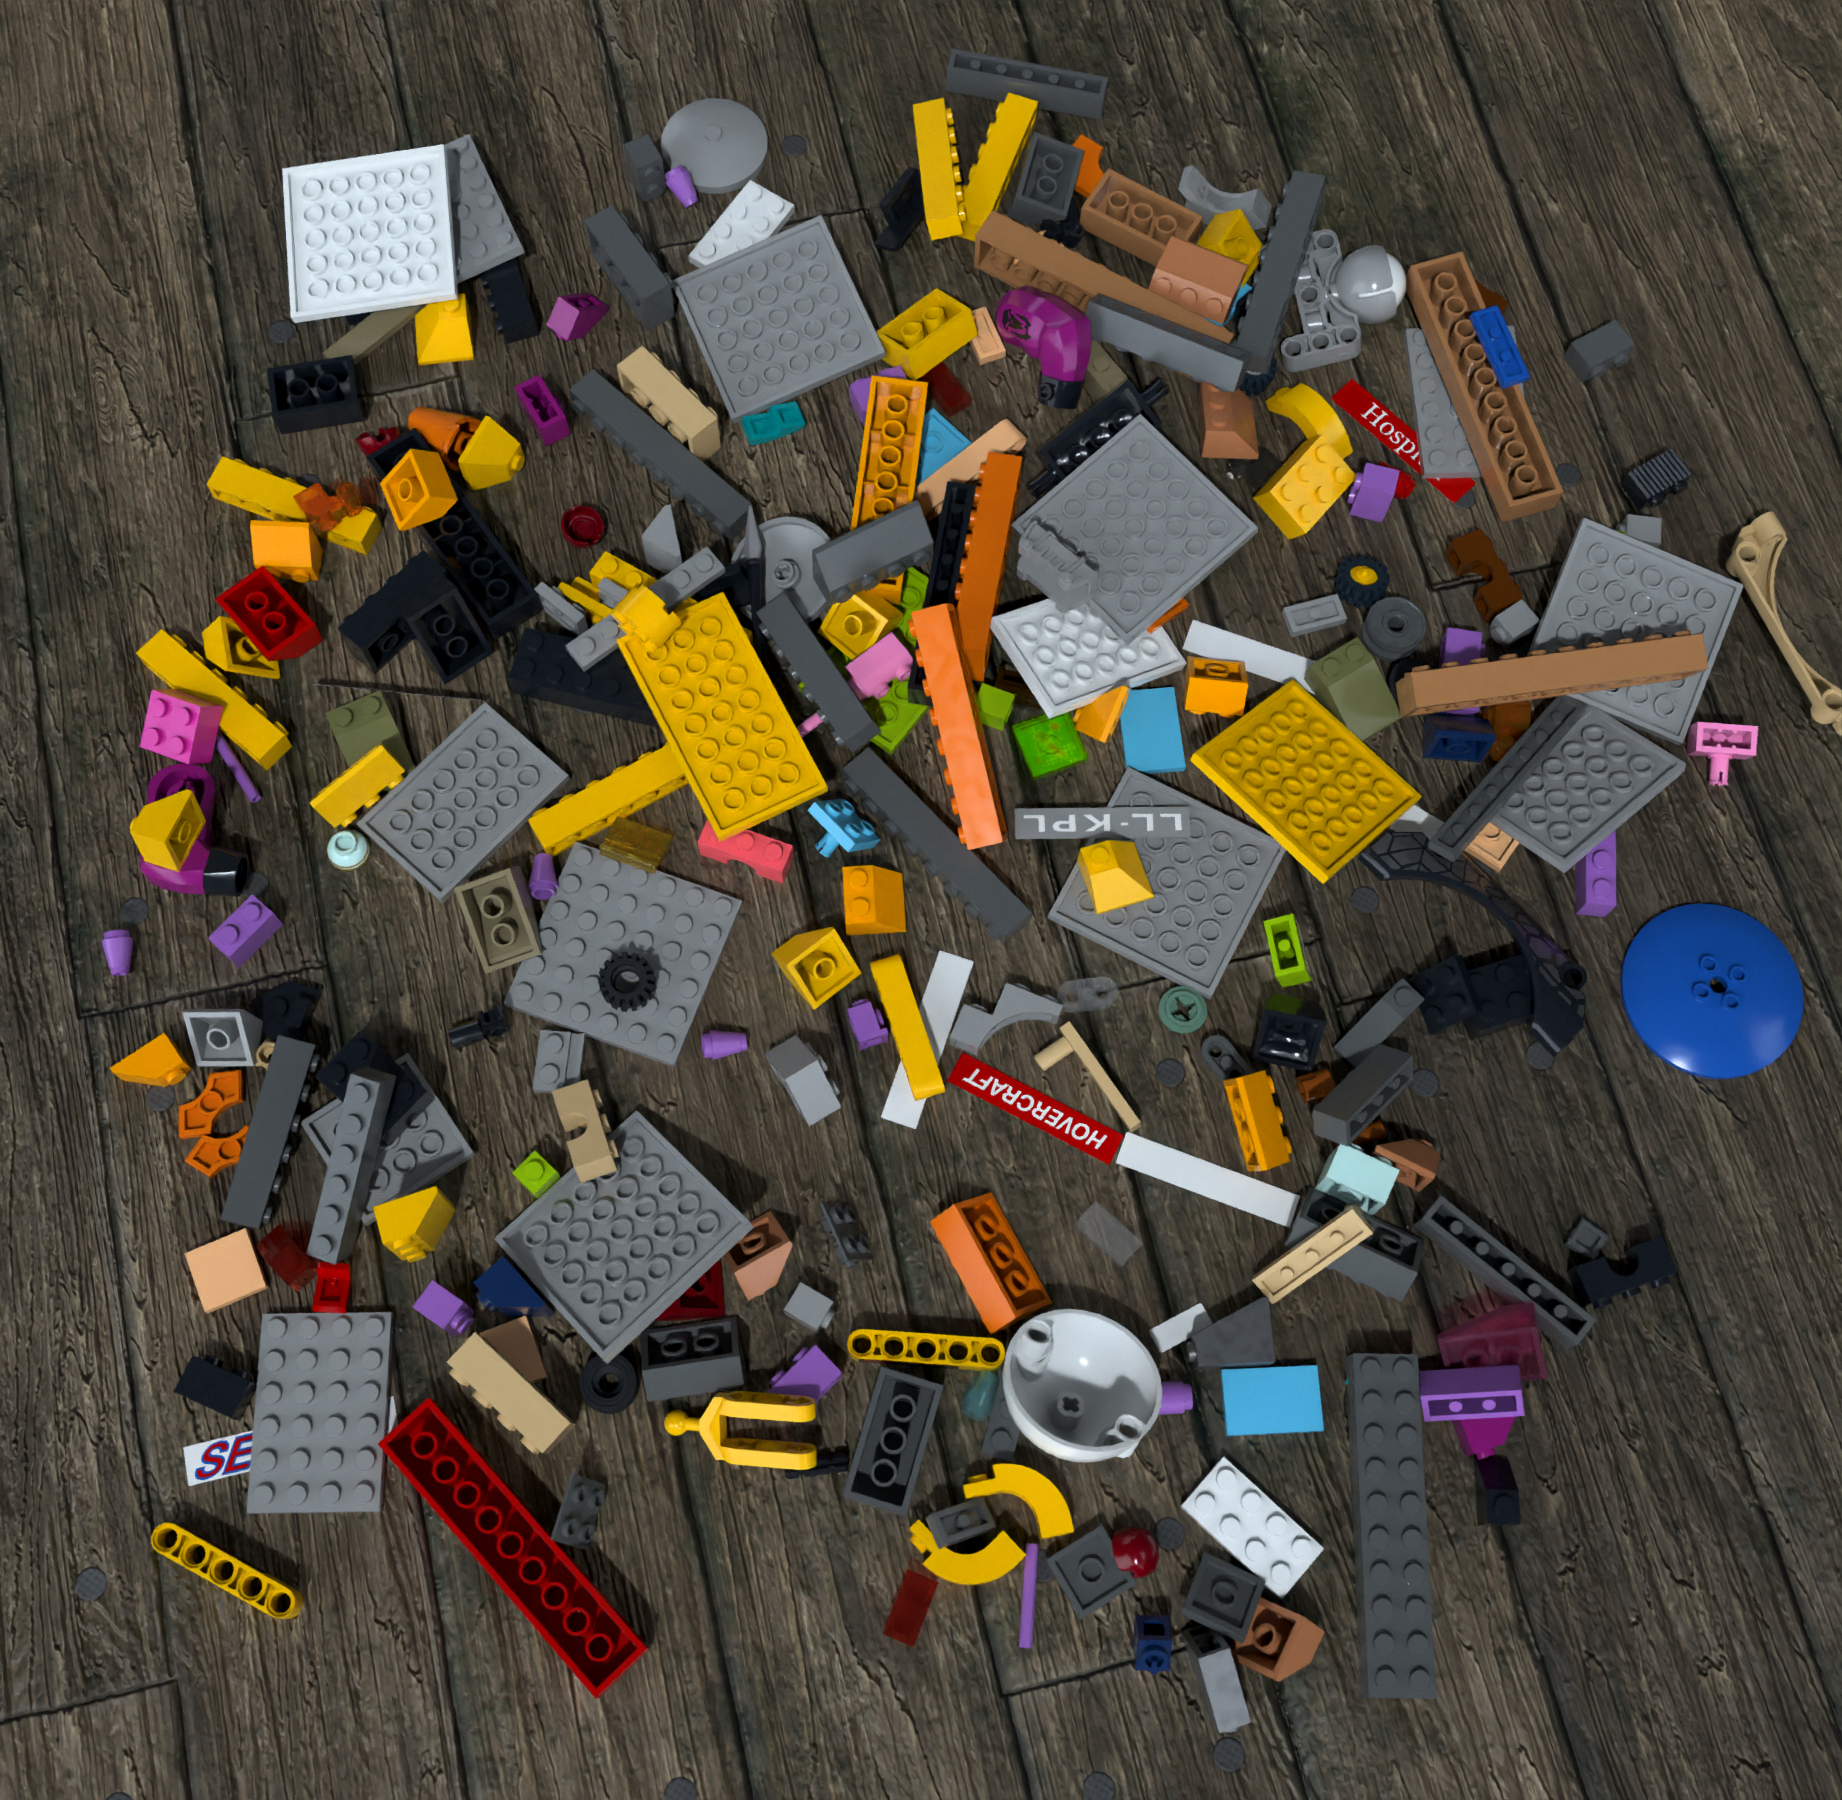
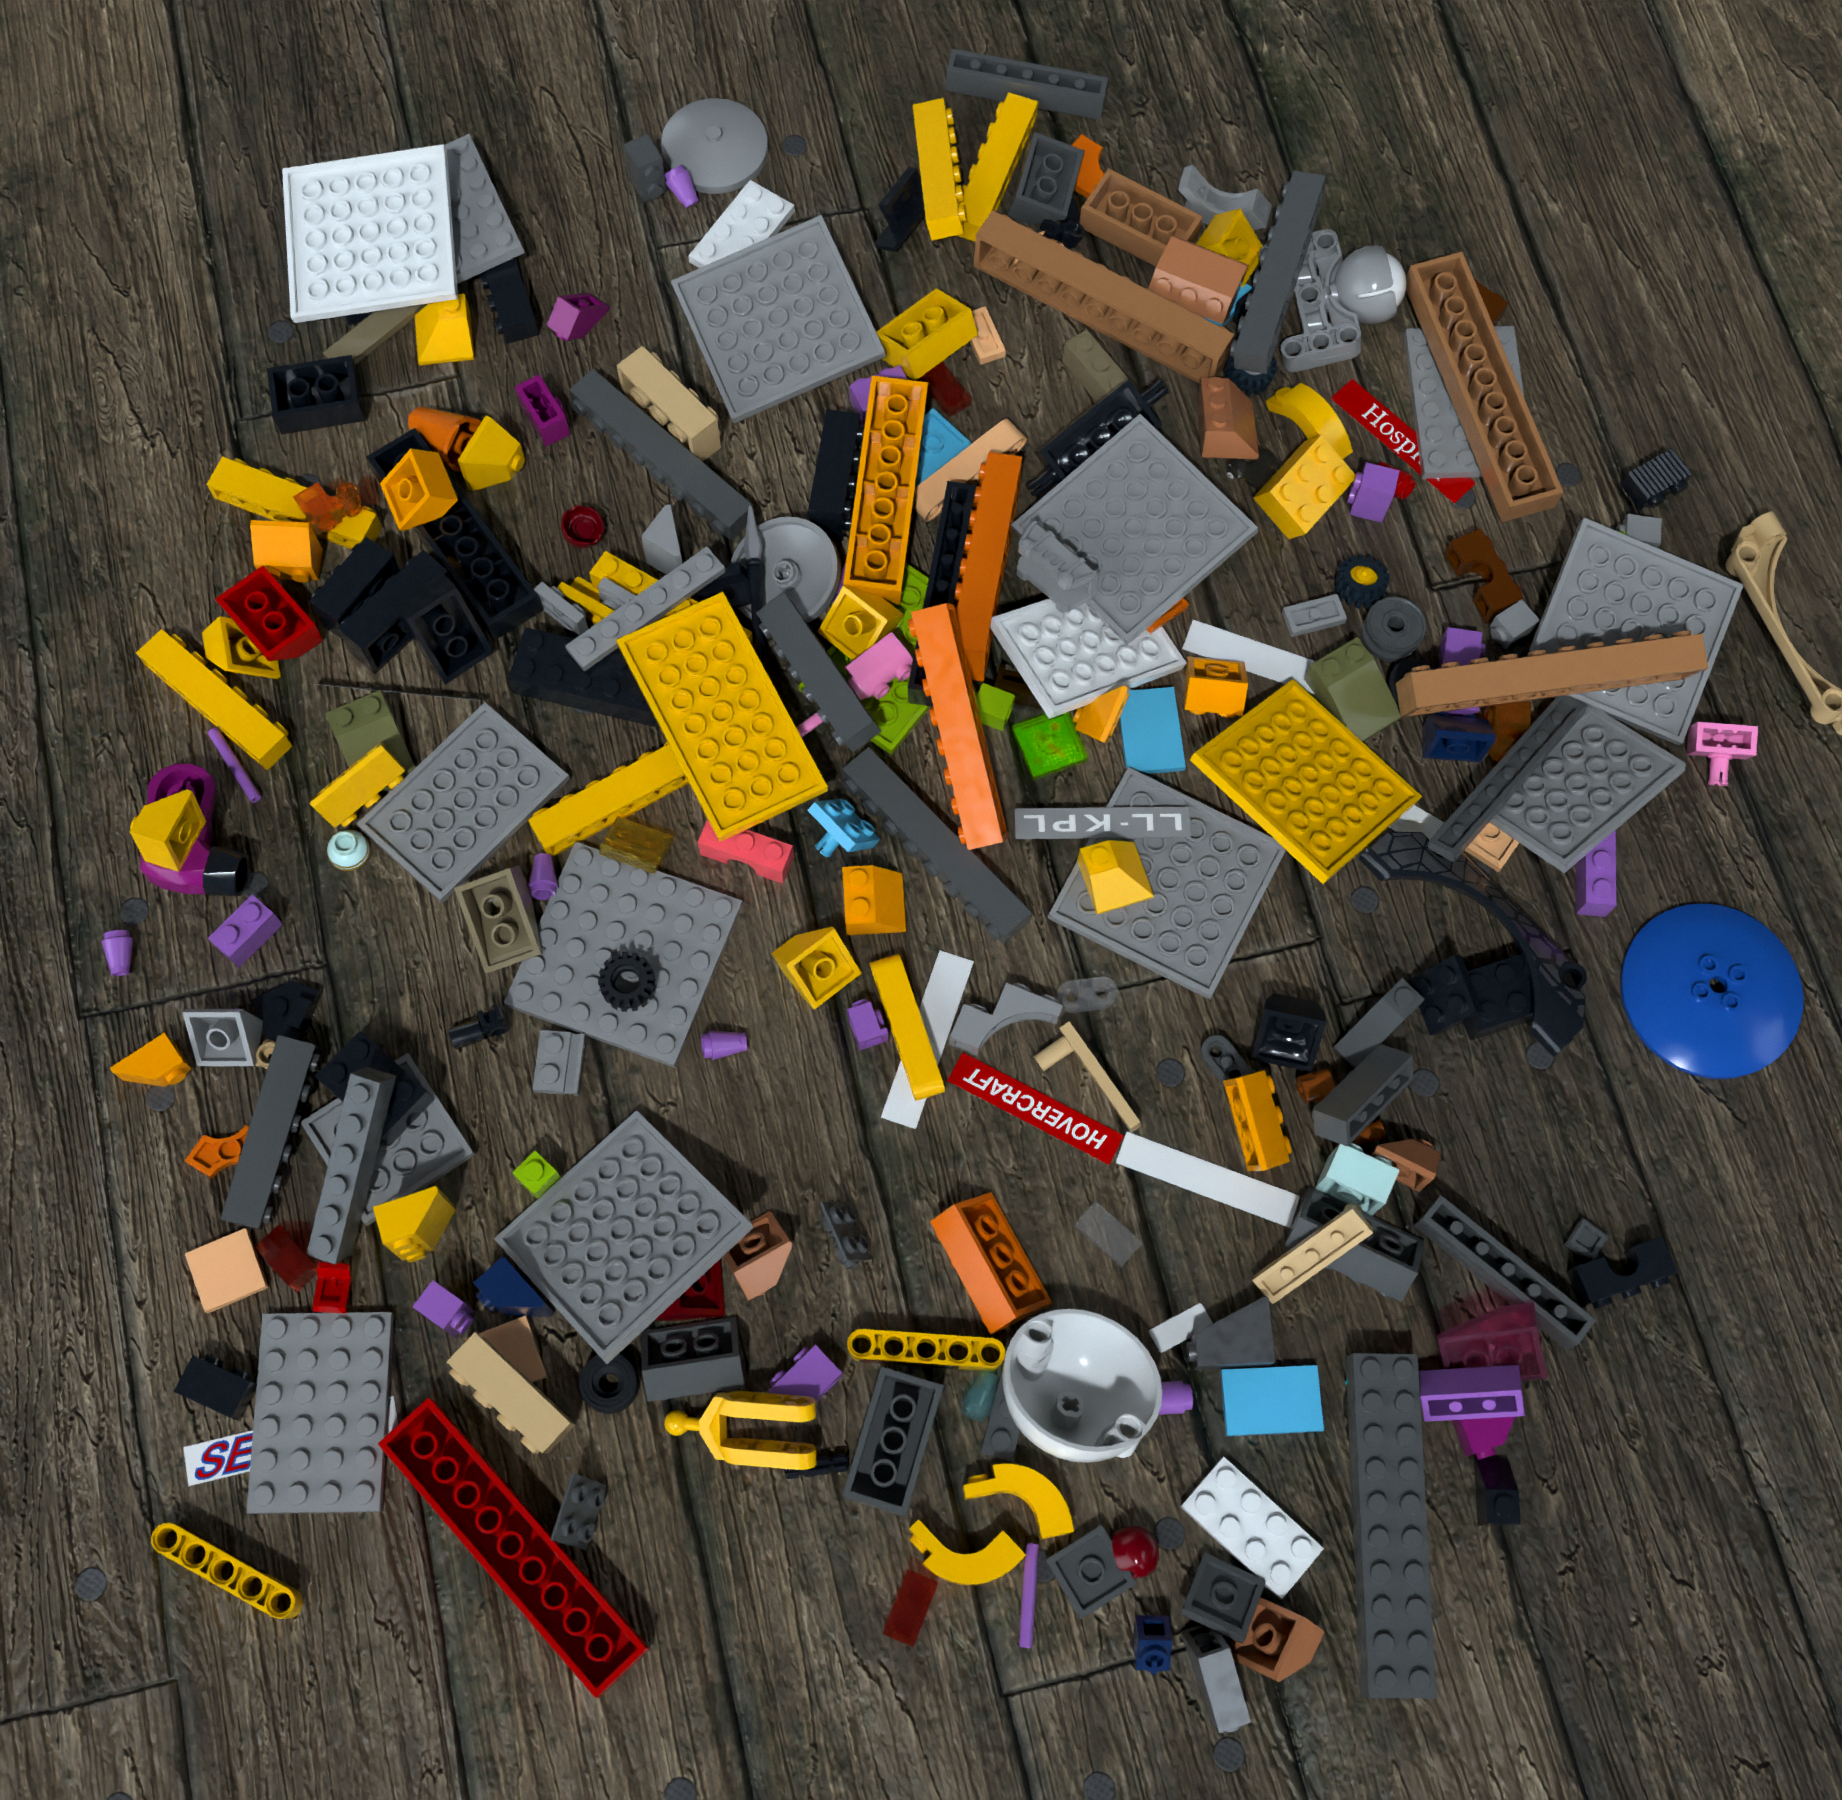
(181, 726): dark pink brick -> none
(220, 1093): orange tile -> none
(352, 582): none -> black brick
(370, 444): dark red hair -> none
(592, 1151): tan arch -> none
(630, 267): dark grey brick -> none
(646, 617): yellow brick -> none
(774, 424): teal slope -> none
(804, 1079): light grey brick -> none
(810, 1308): light grey brick -> none
(836, 473): none -> black brick
(872, 553): dark grey slope -> none
(960, 1522): dark grey plate -> none
(1052, 333): magenta piece -> none
(1167, 343): dark grey brick -> none
(1185, 997): sand green gear -> none
(1287, 950): lime brick -> none
(1499, 346): blue tile -> none
(1599, 351): dark grey brick -> none

